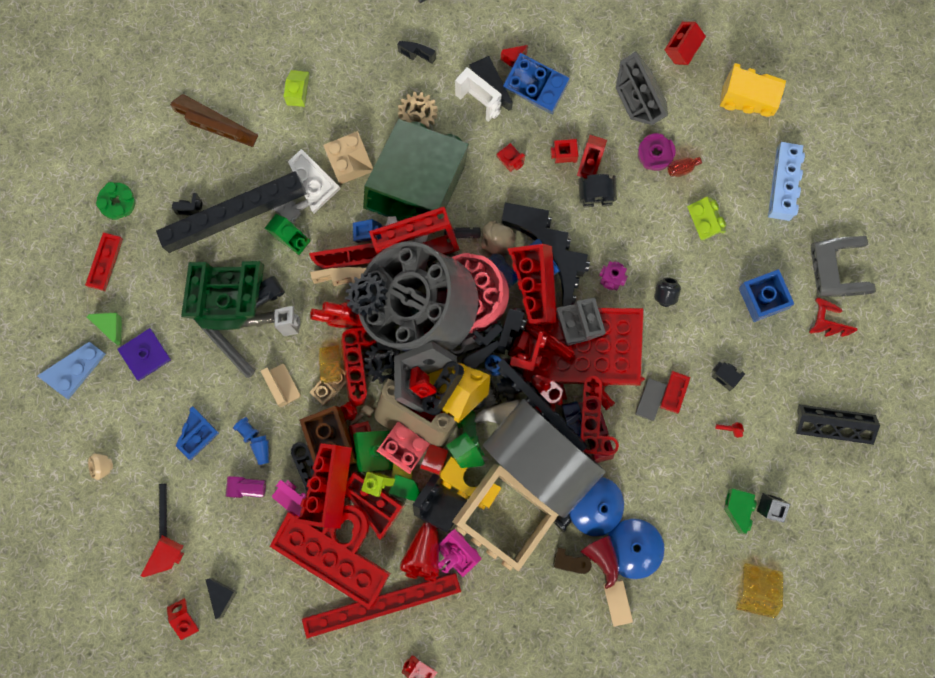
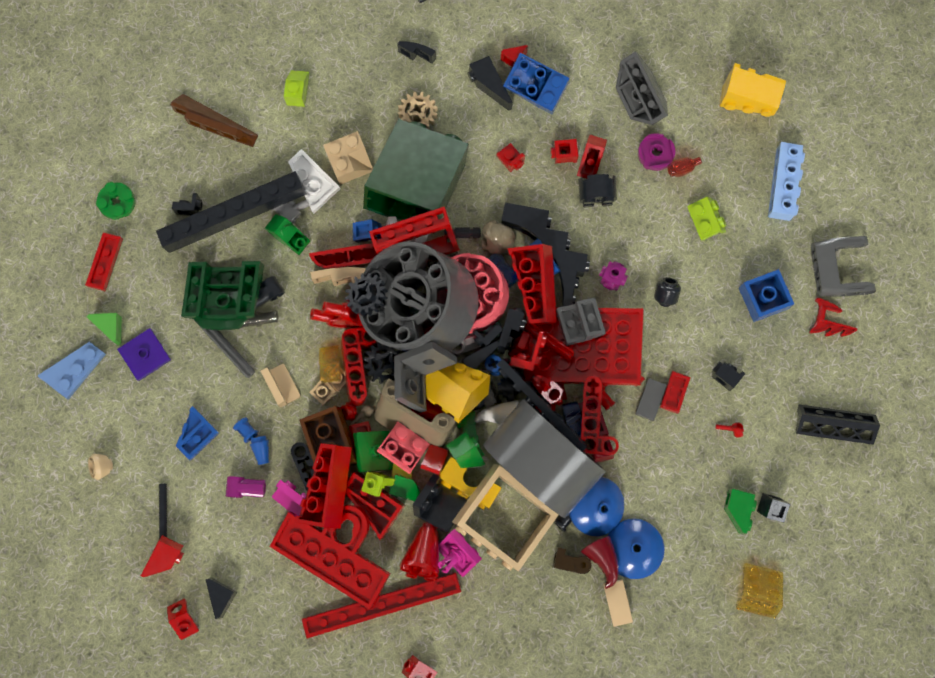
(287, 321): light grey brick -> none
(420, 383): red bracket -> none
(455, 379): black beam -> none
(471, 83): white panel -> none
(685, 43): red brick -> none

